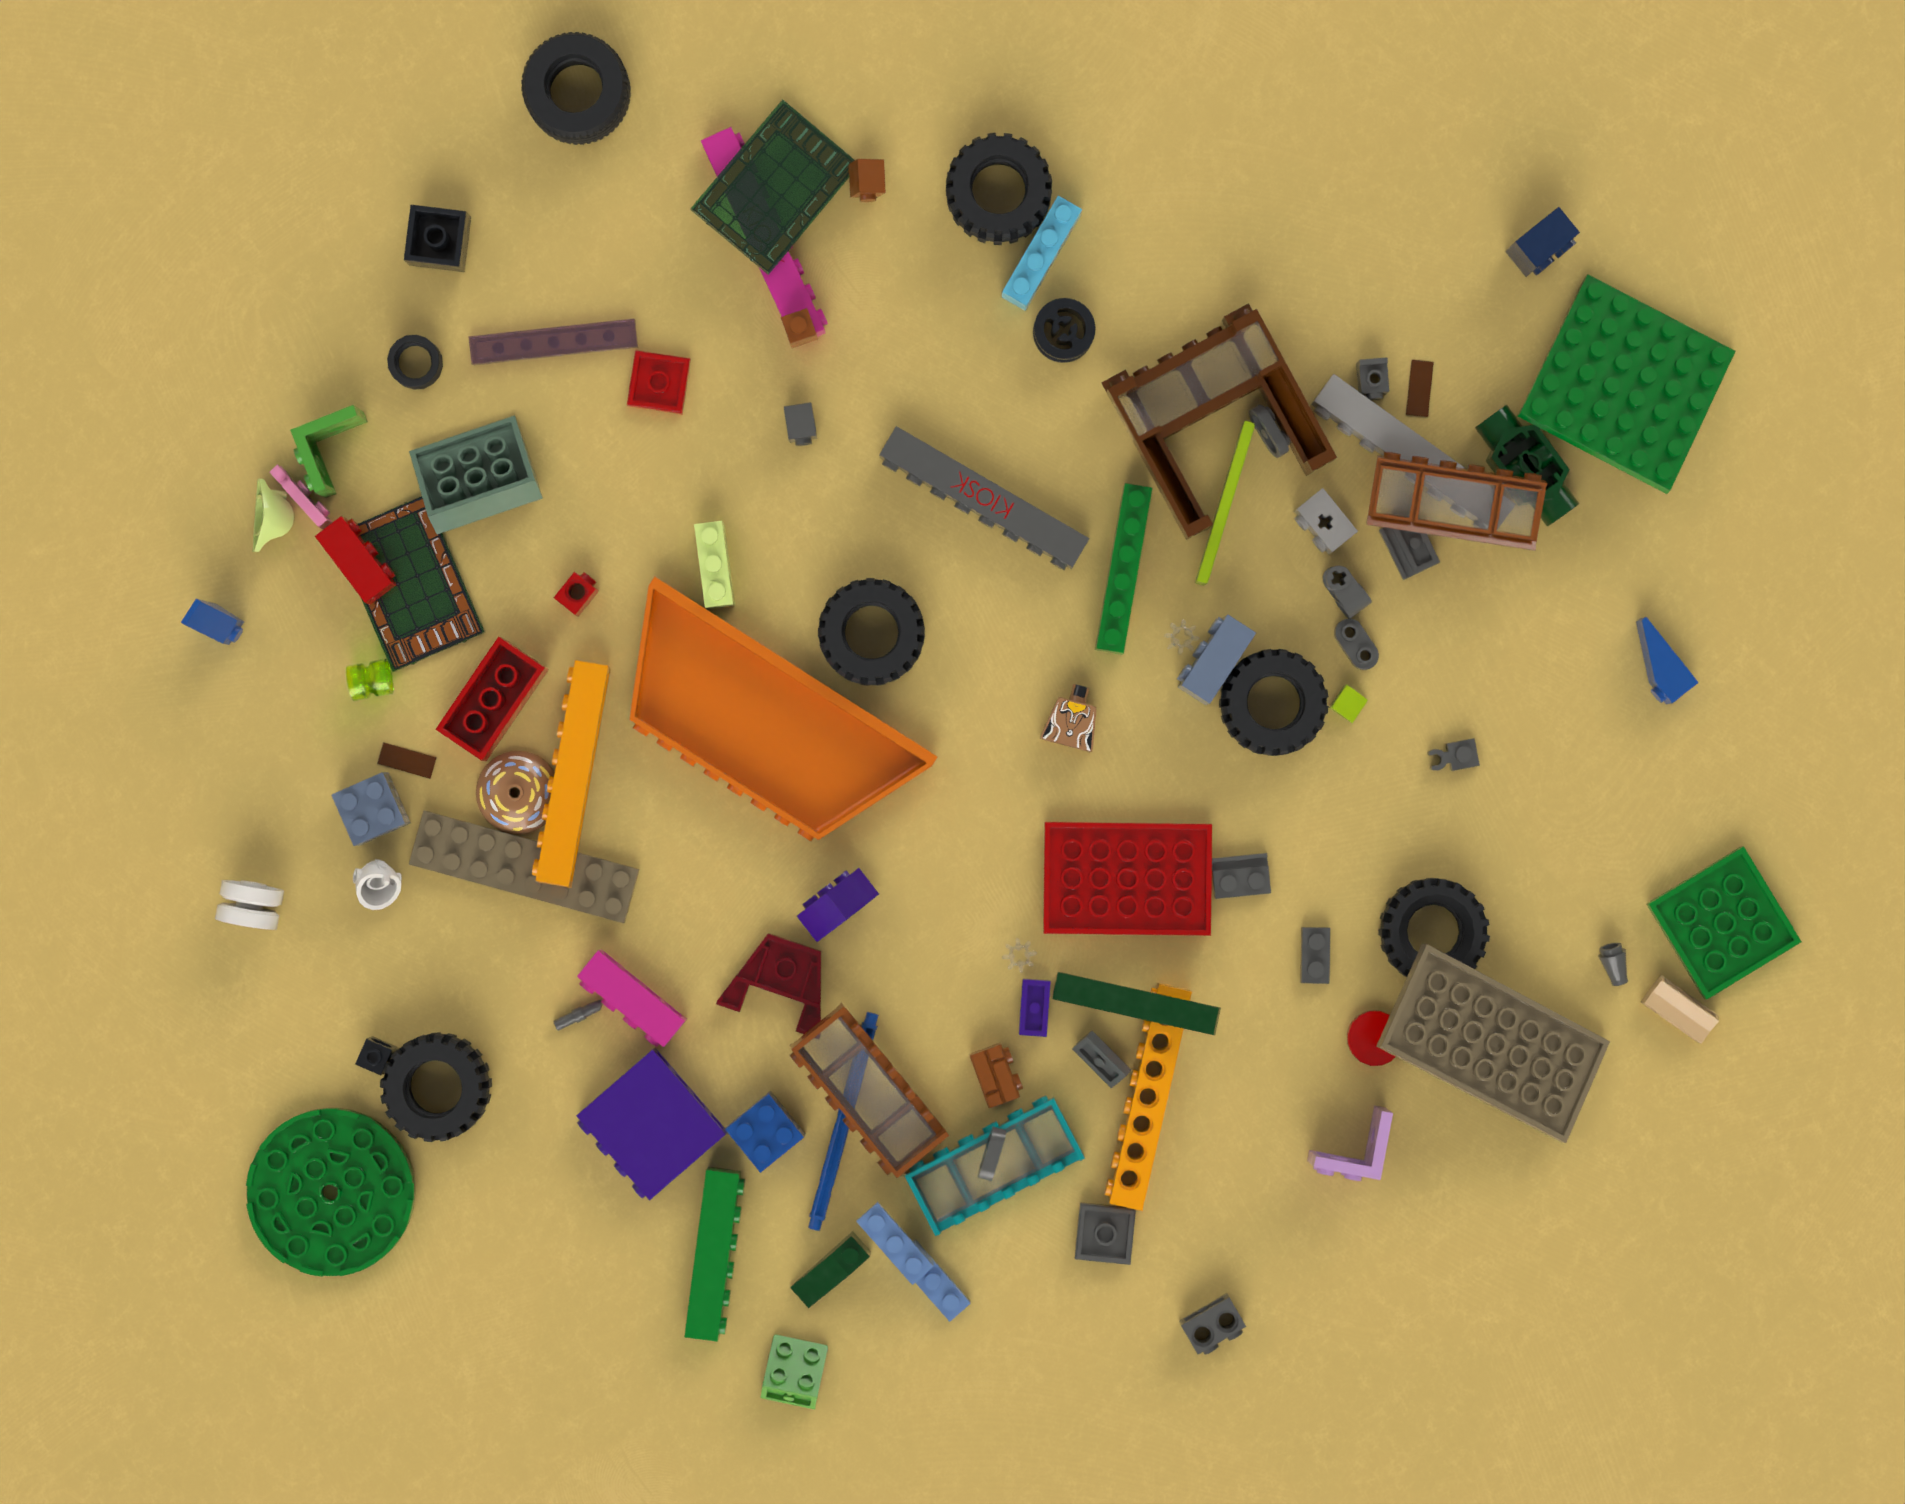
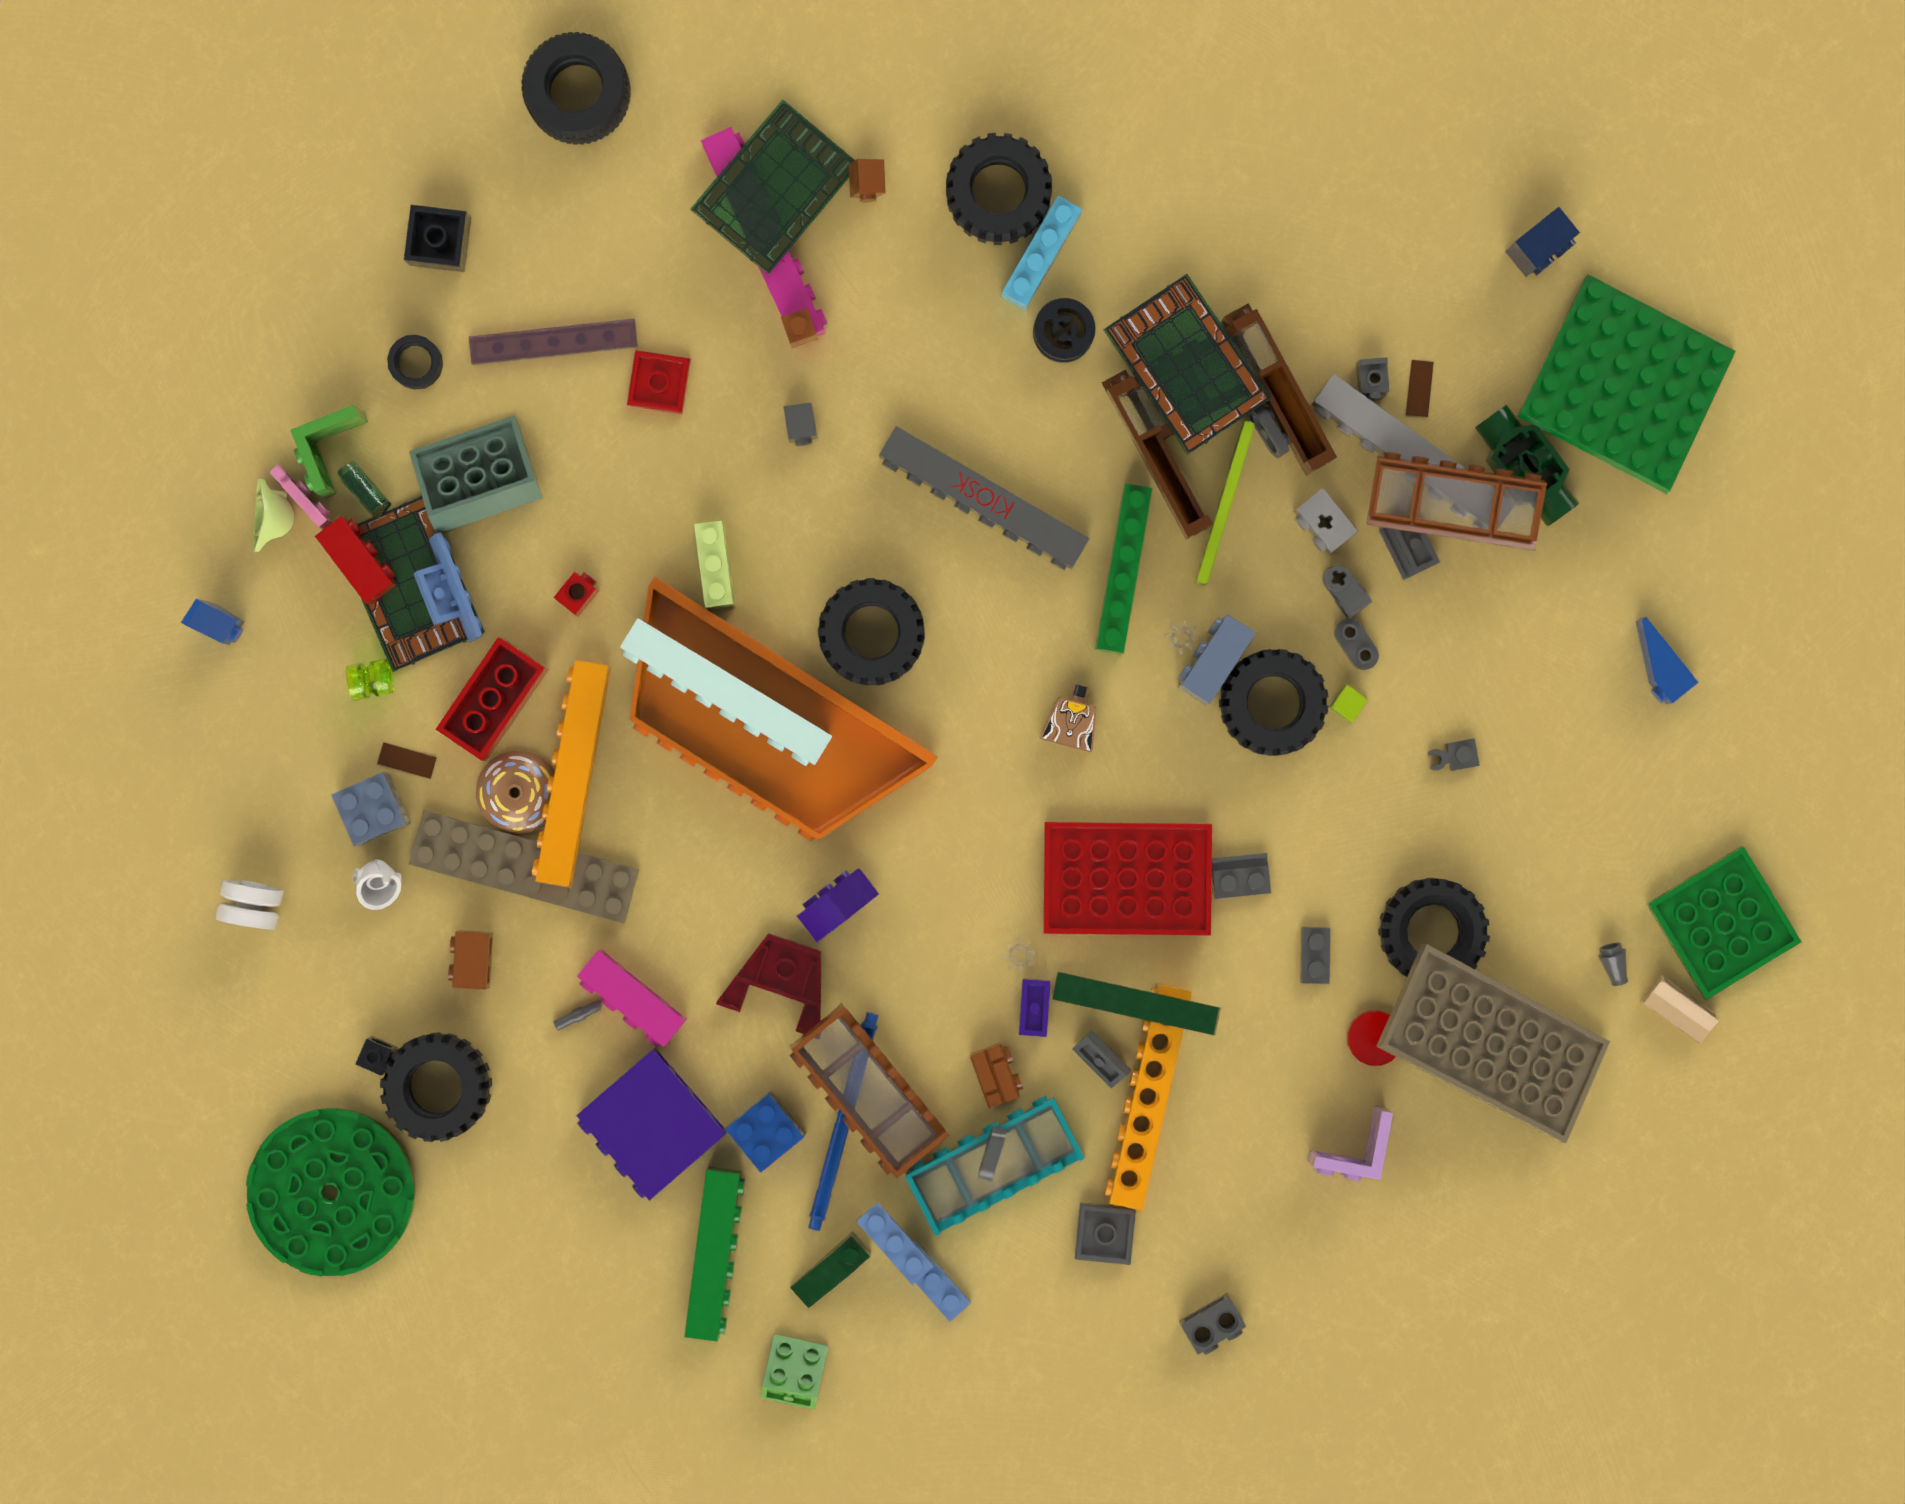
(364, 489): none -> clear green brick
(444, 591): none -> medium blue bracket
(471, 959): none -> dark orange brick
(725, 691): none -> light aqua brick
(1187, 364): none -> piece

